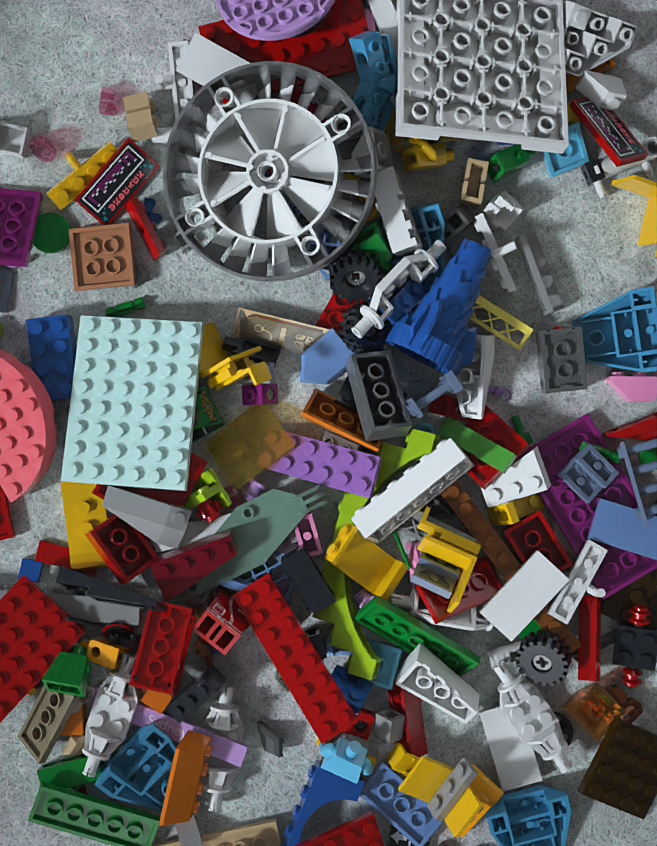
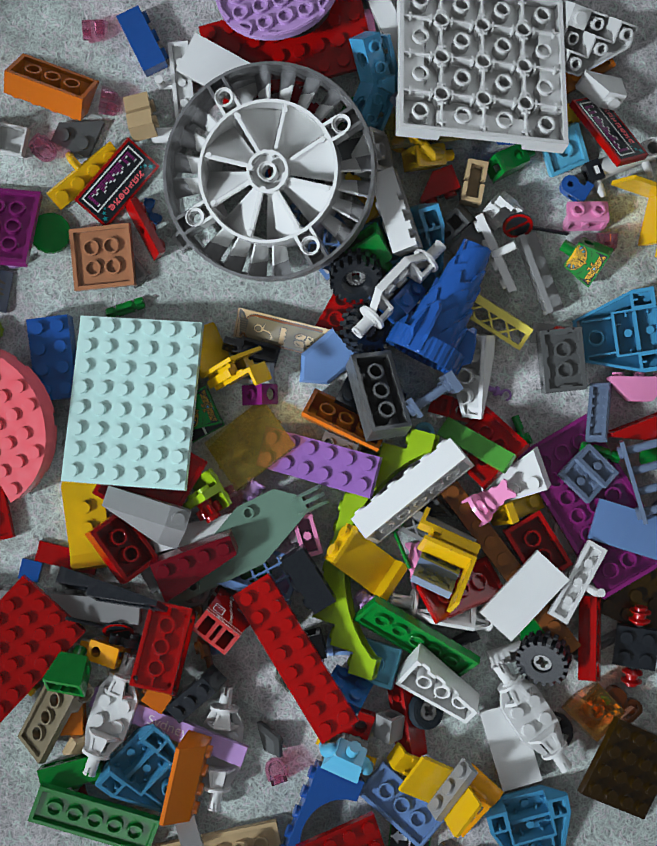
(50, 86): none -> orange slope
(78, 136): none -> dark grey wing
(94, 30): none -> clear pink piece
(143, 40): none -> blue brick
(276, 771): none -> clear pink piece
(419, 718): none -> black bush
(442, 184): none -> red slope
(466, 637): none -> black pin
(488, 501): none -> bright pink hair
(522, 224): none -> piece
(574, 189): none -> blue leg
(585, 258): none -> torso
(586, 216): none -> bright pink bracket
(598, 412): none -> sand blue plate
(608, 238): none -> clear pink piece

